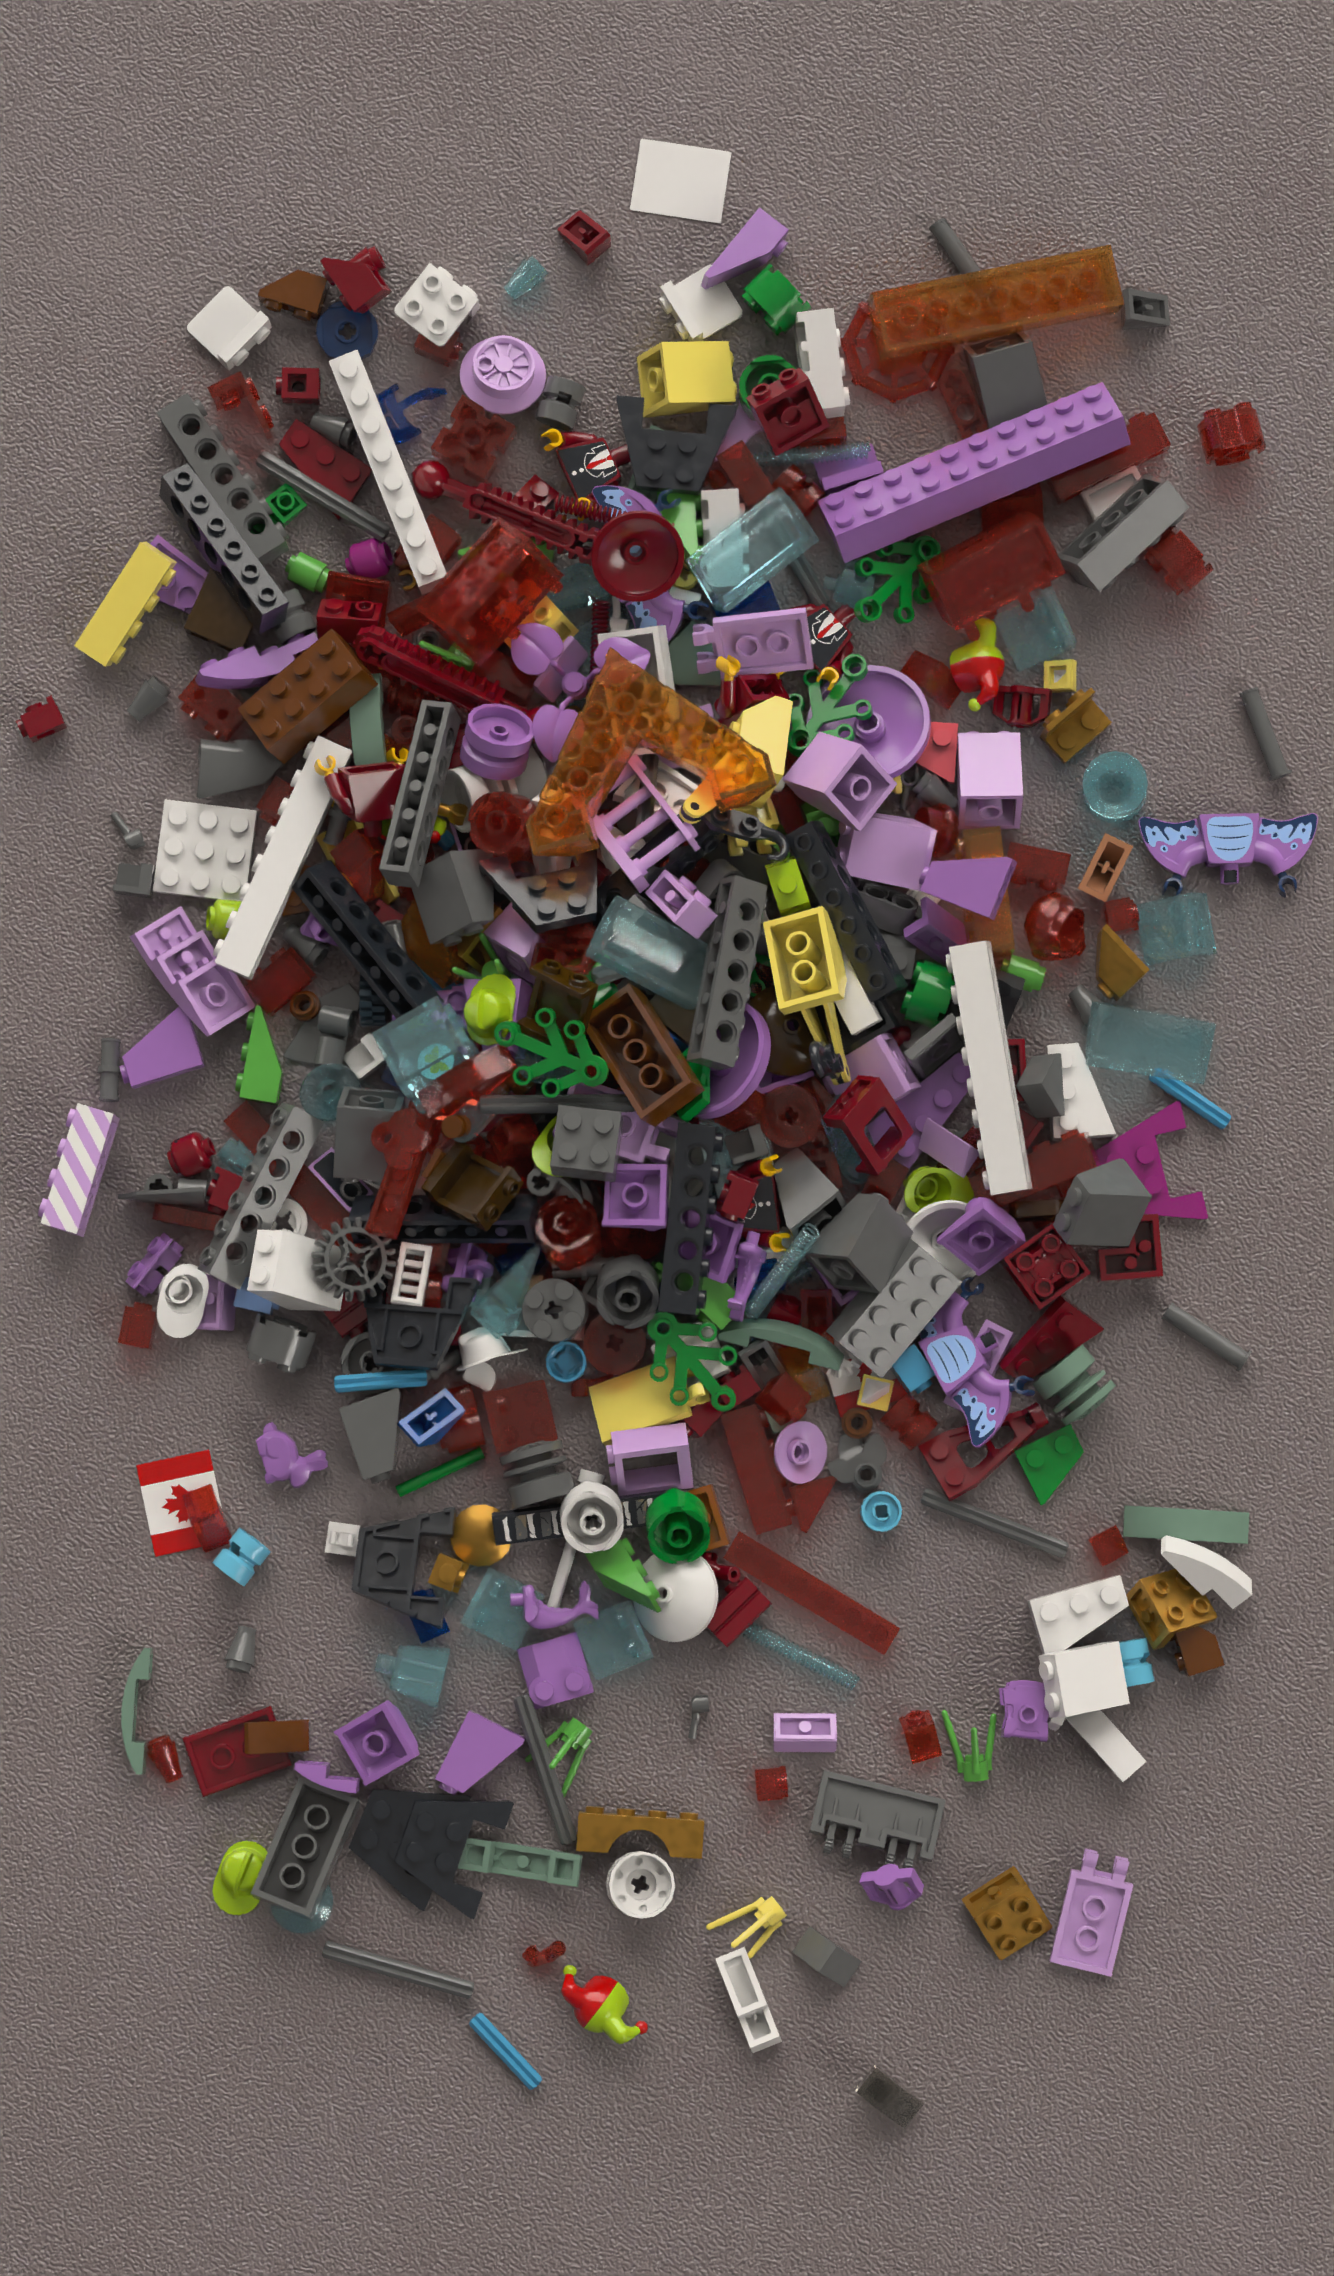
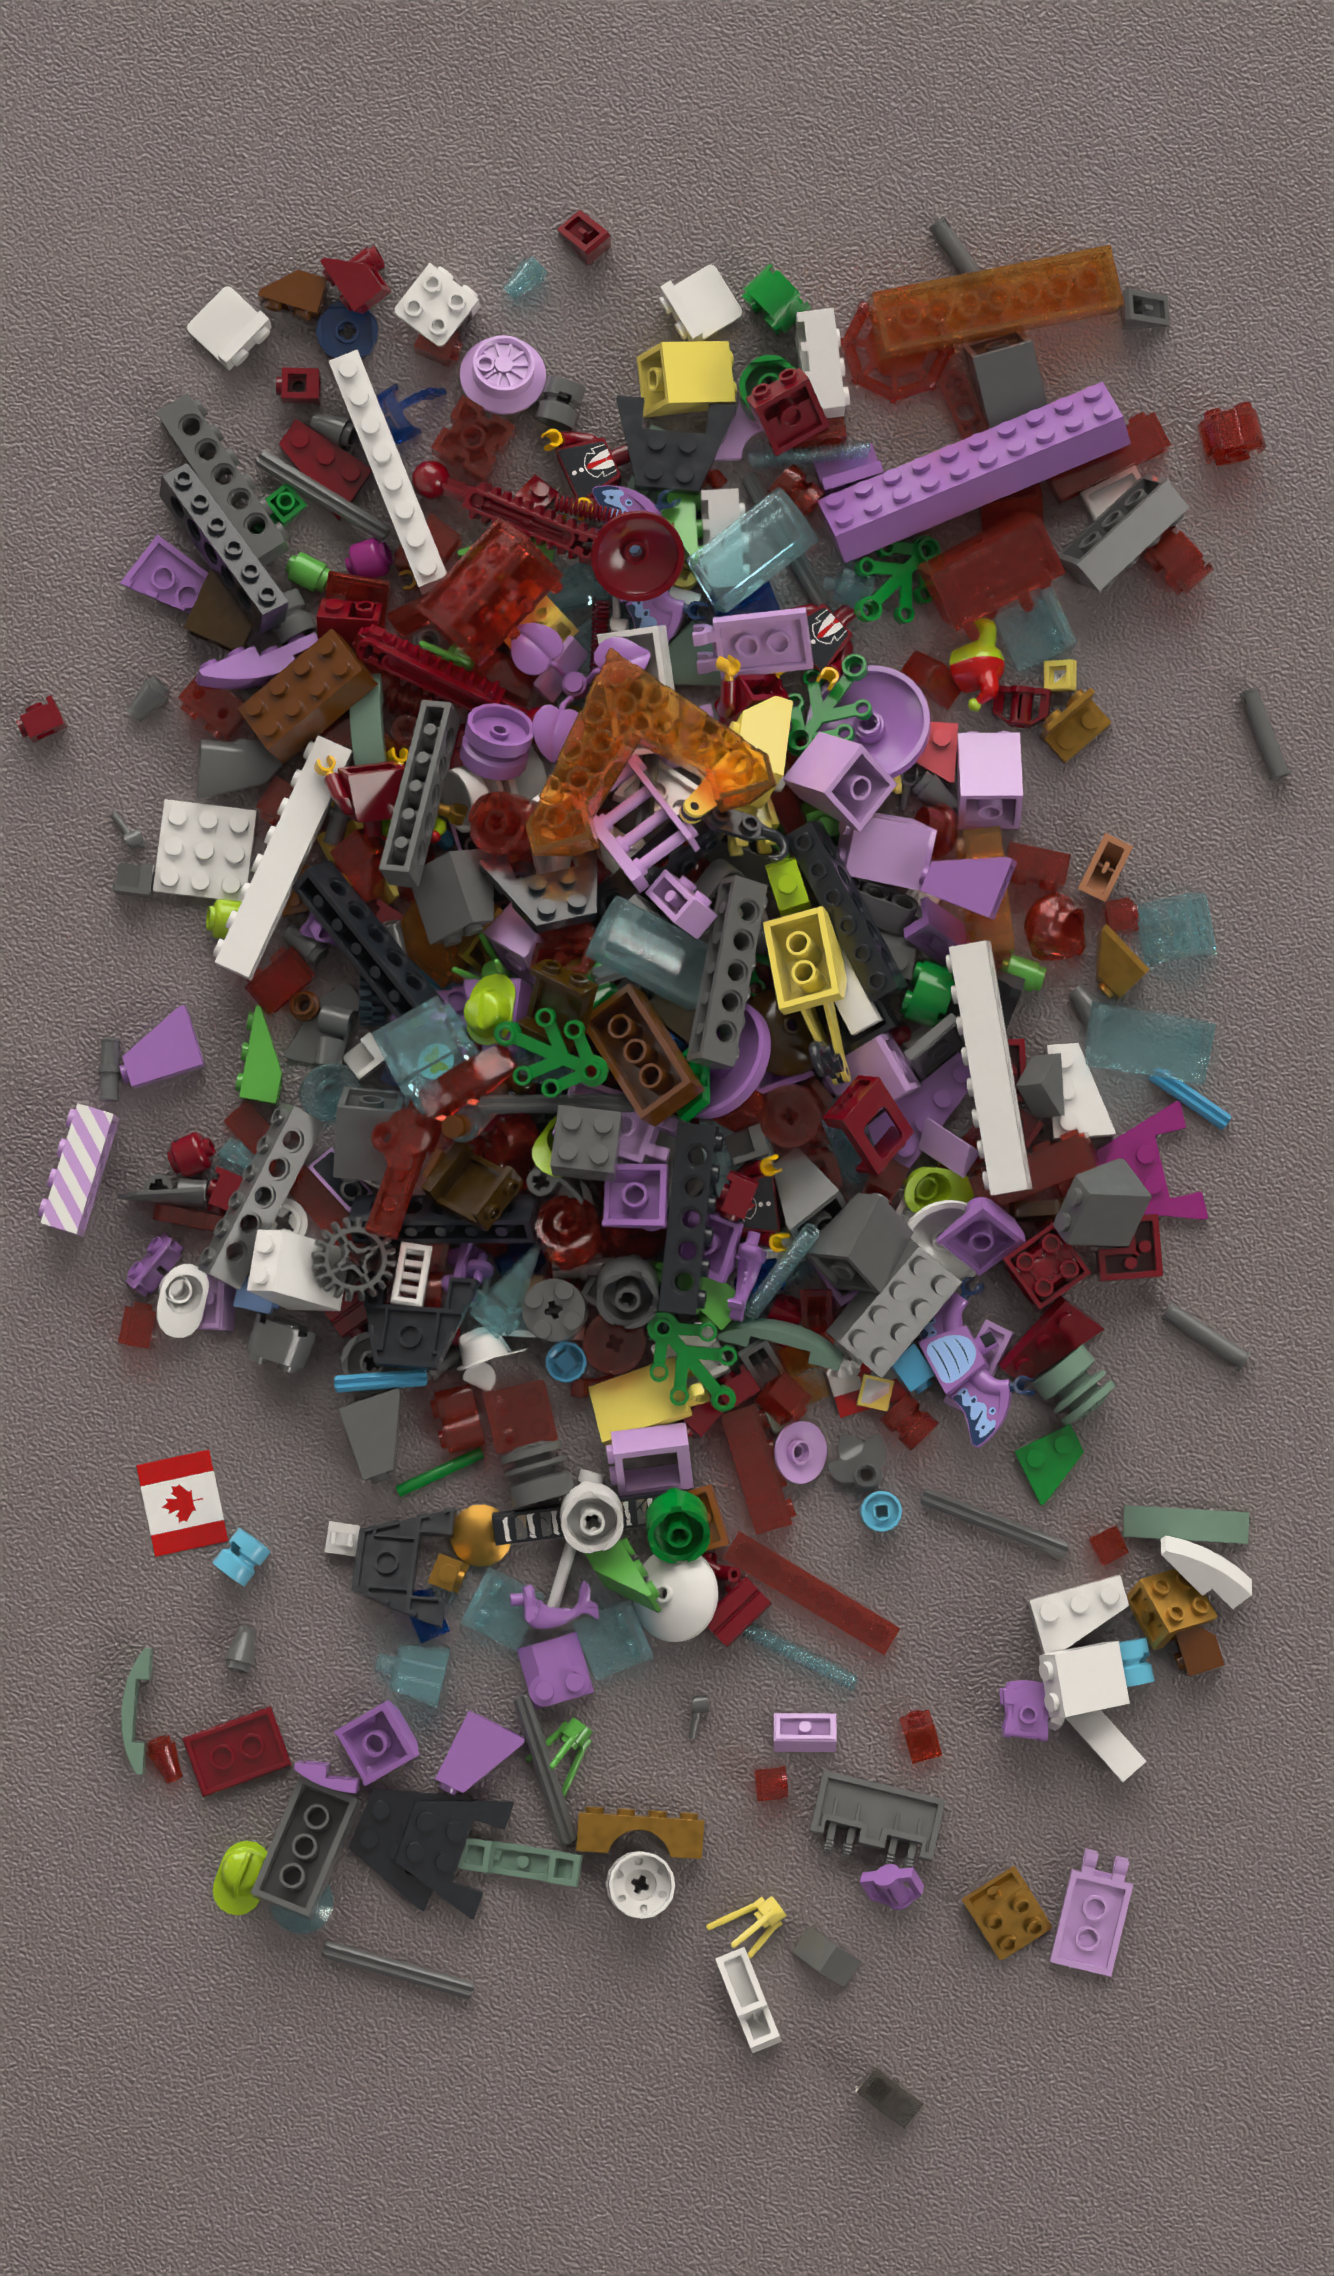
(126, 604): light yellow brick -> none
(189, 973): lavender slope -> none
(207, 1518): clear red slope -> none
(231, 390): clear red bracket -> none
(276, 1736): reddish brown slope -> none
(283, 1460): medium lavender animal -> none
(432, 1419): blue slope -> none
(505, 2051): dark azure axle -> none
(545, 1956): clear red arm -> none
(600, 2006): piece -> none
(680, 181): white sticker -> none
(744, 474): clear red panel -> none
(749, 249): medium lavender slope -> none
(809, 1498): clear red slope -> none
(856, 1413): reddish brown plate -> none
(949, 1467): dark red plate -> none
(975, 1766): bright green plant -> none
(1124, 772): clear light blue wheel -> none
(1228, 843): torso -> none

